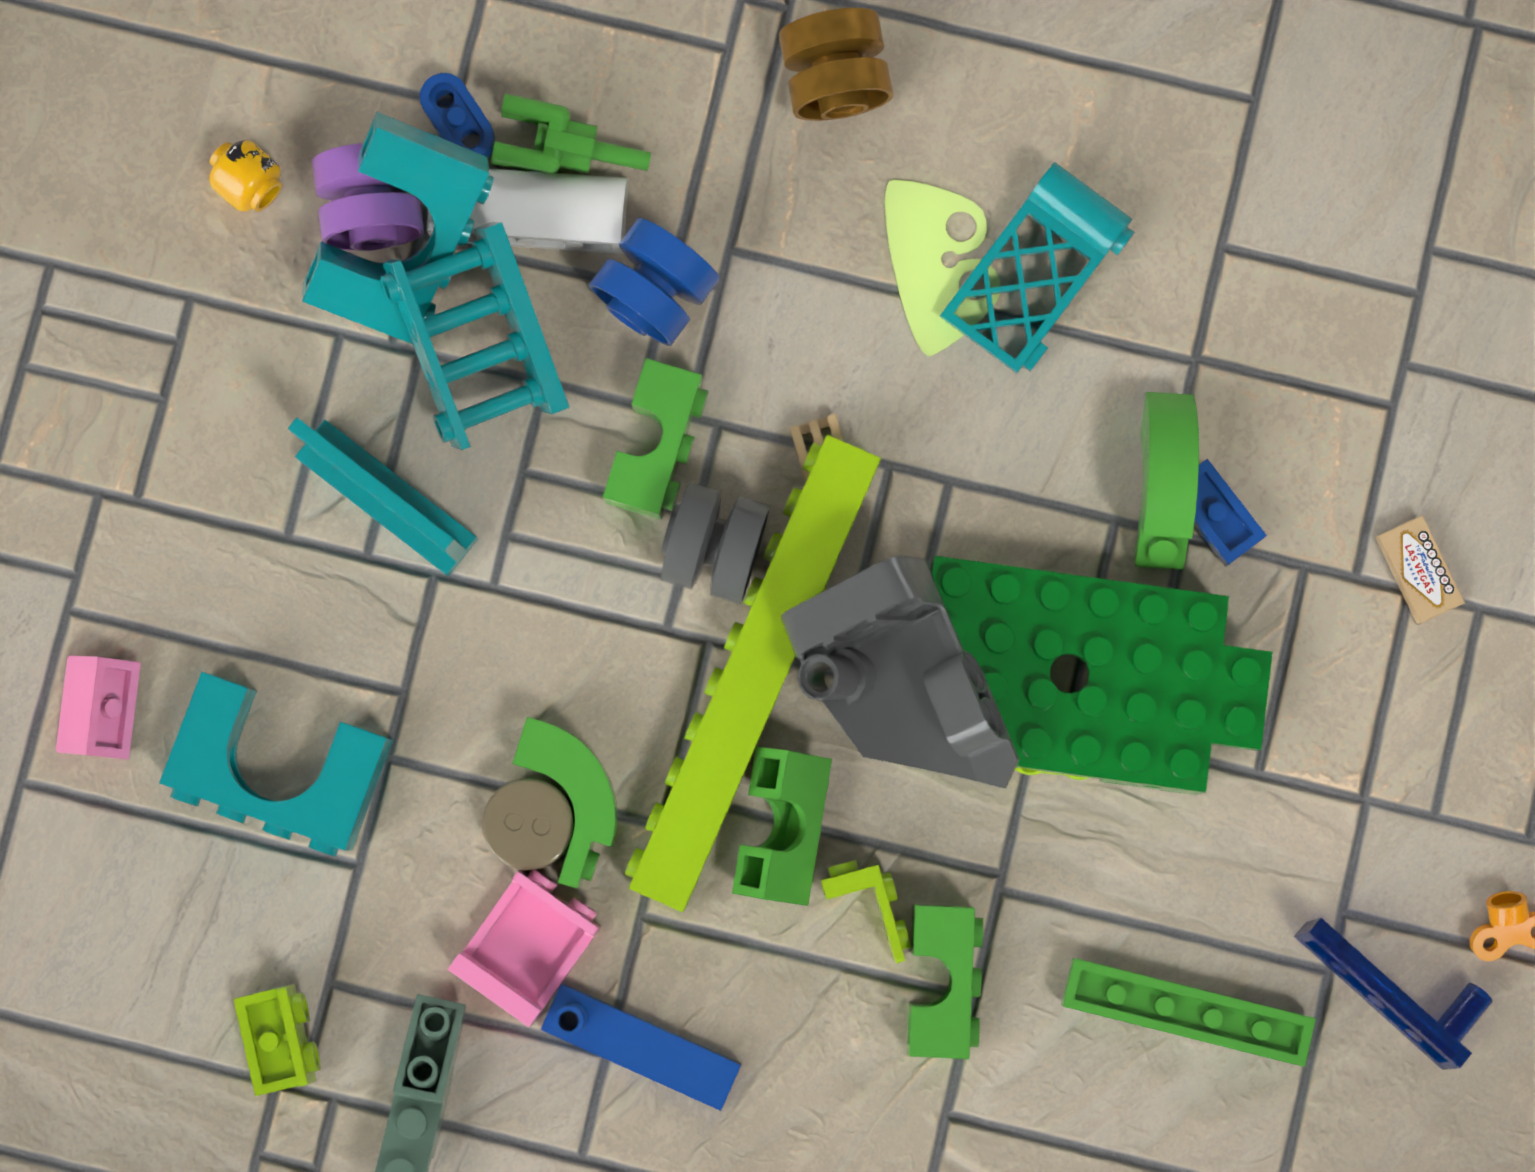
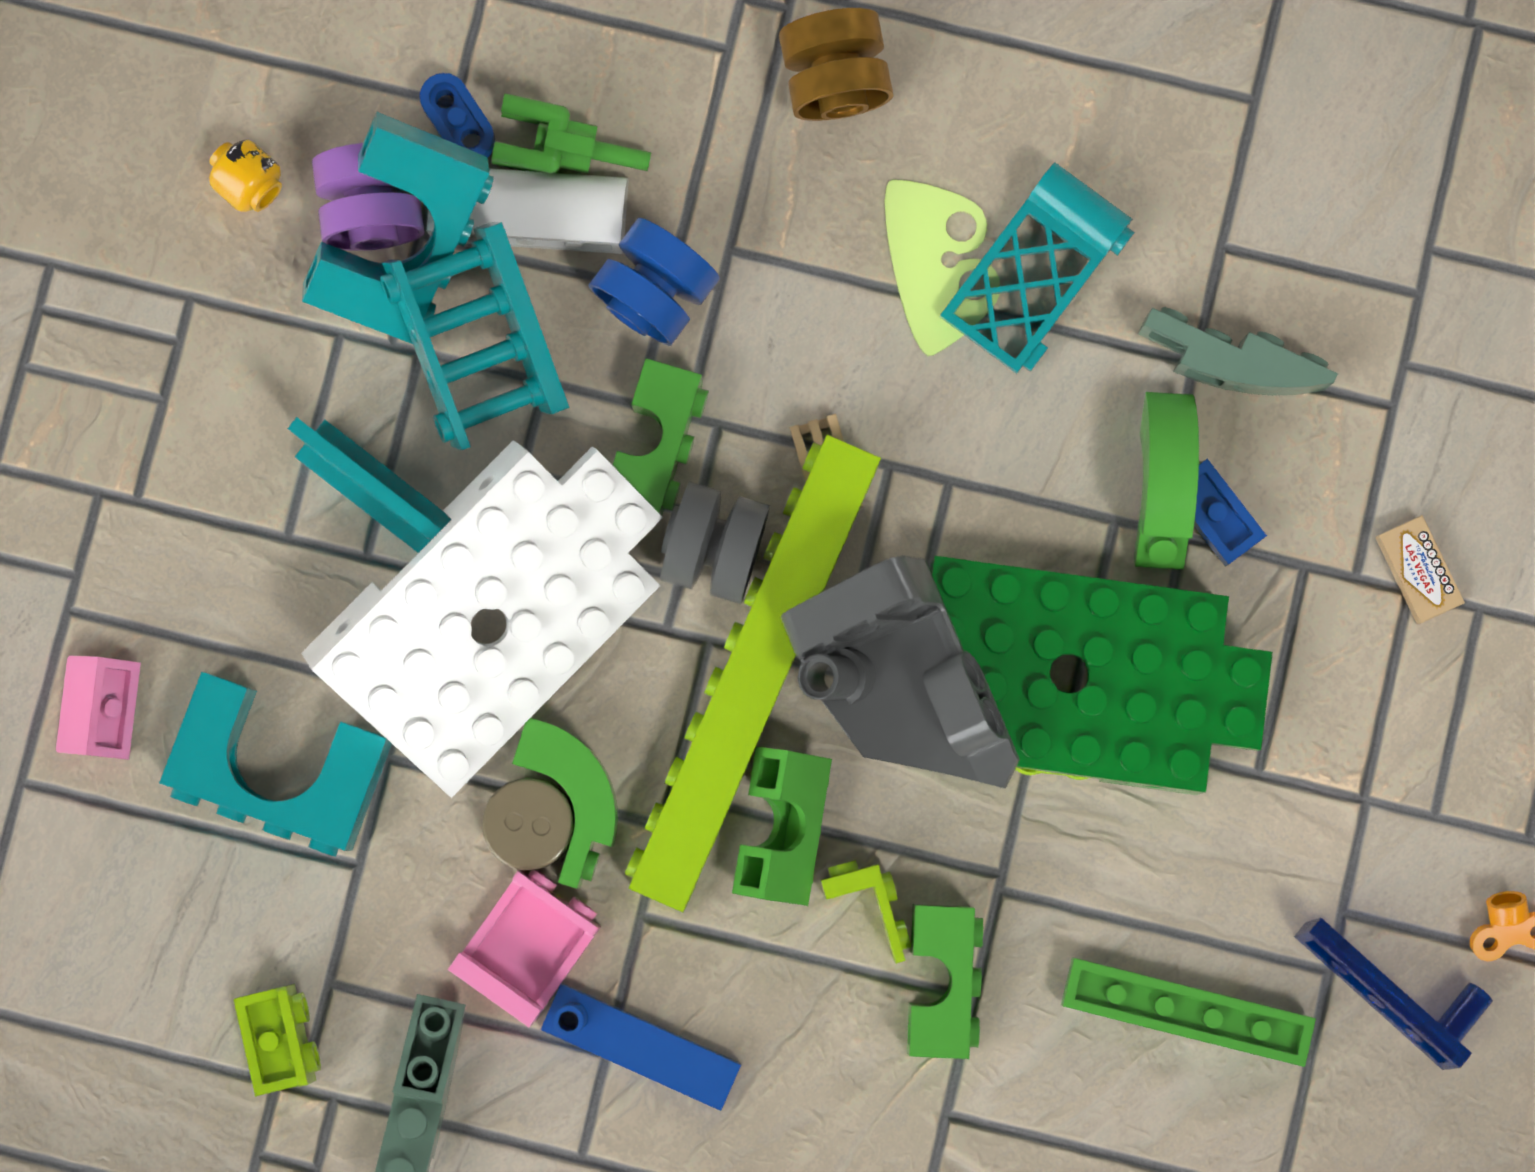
(515, 544): none -> white piece
(1255, 367): none -> sand green slope

